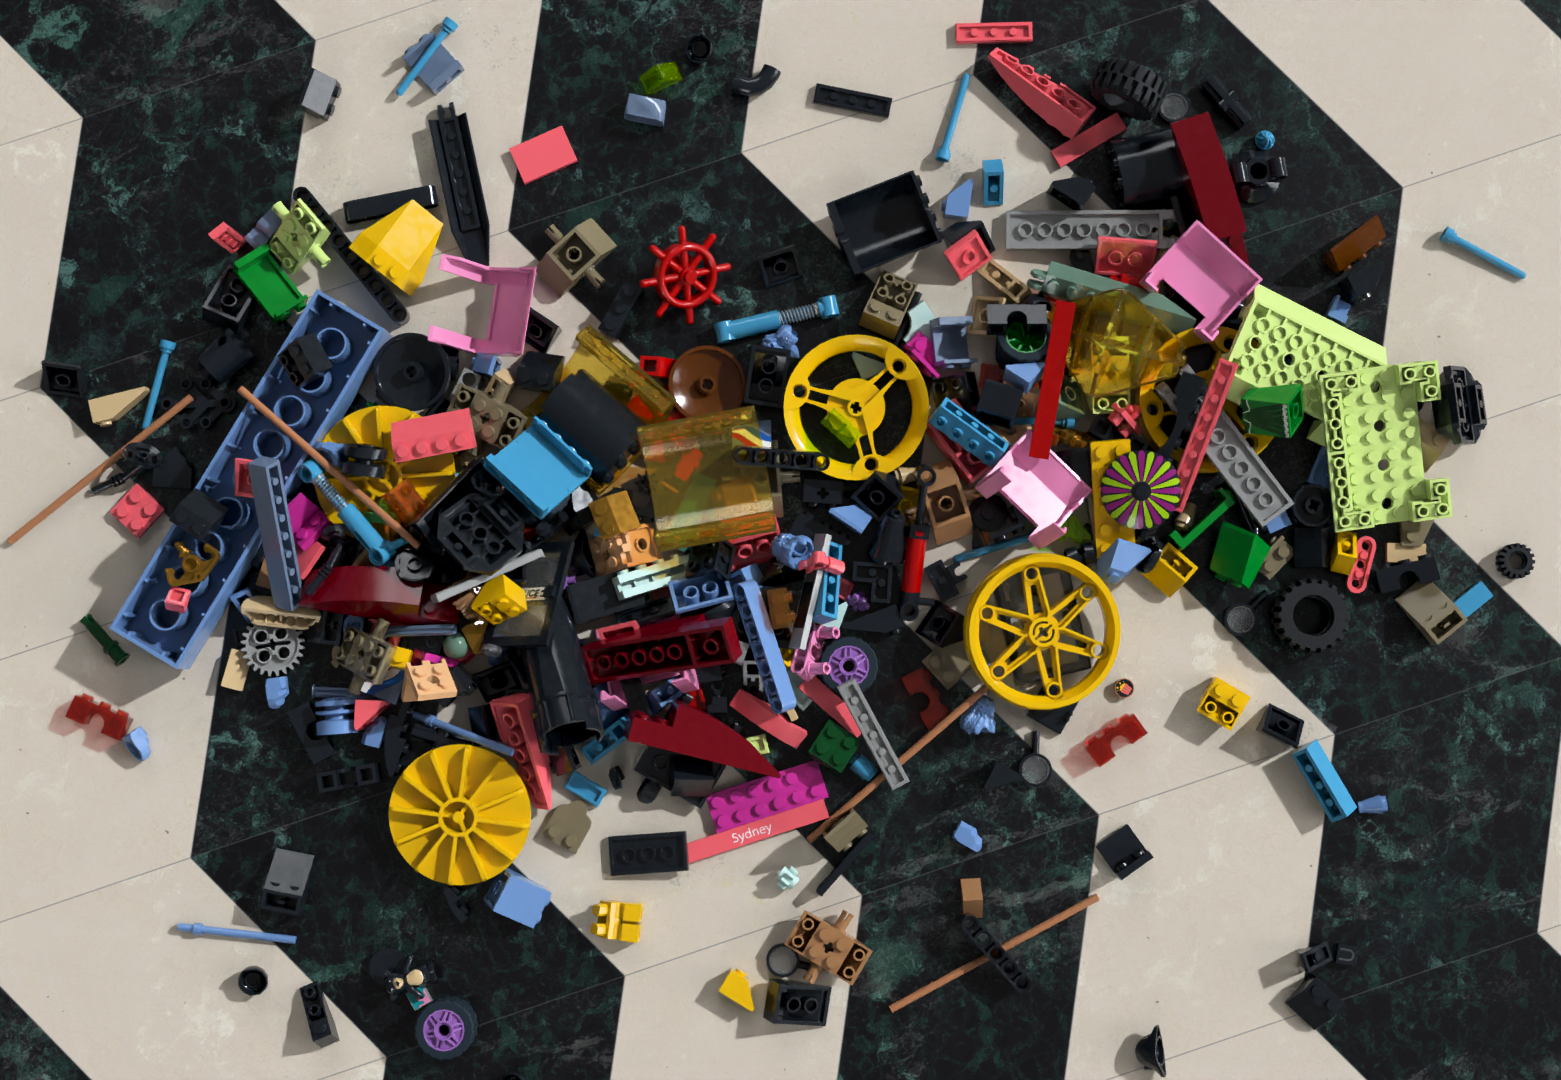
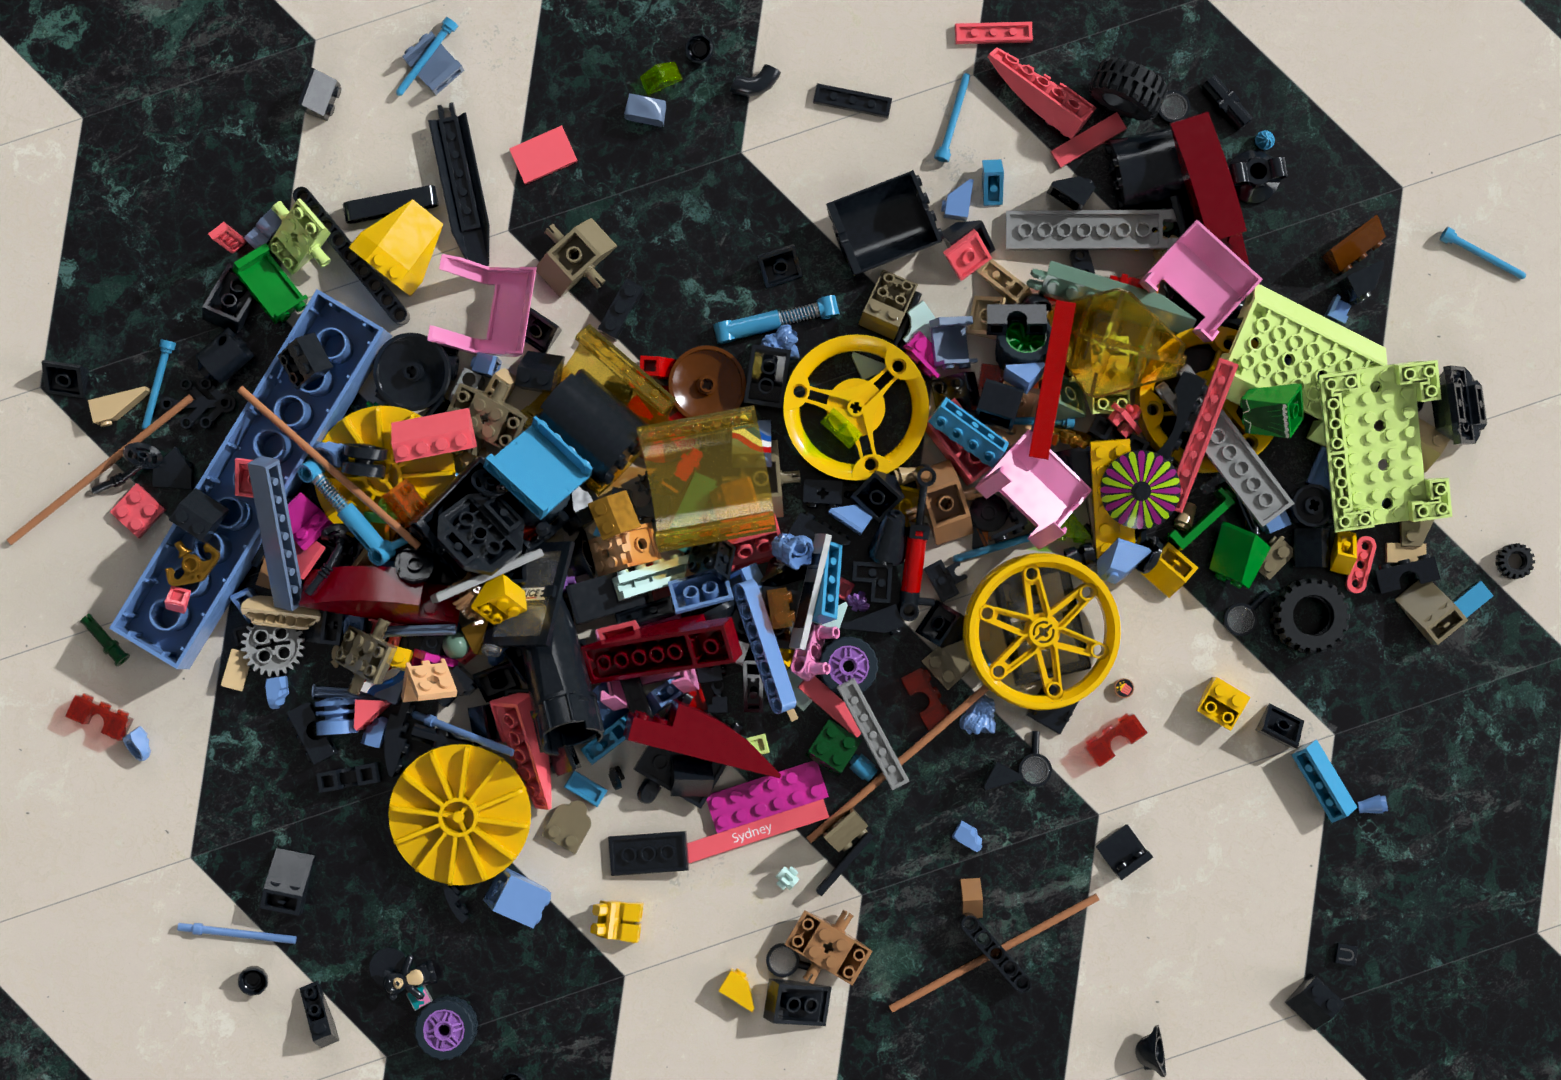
(677, 271): red piece -> none
(763, 716): coral slope -> none
(789, 461): black beam -> none
(819, 561): coral bar -> none
(1124, 256): coral tile -> none
(1315, 956): black slope -> none

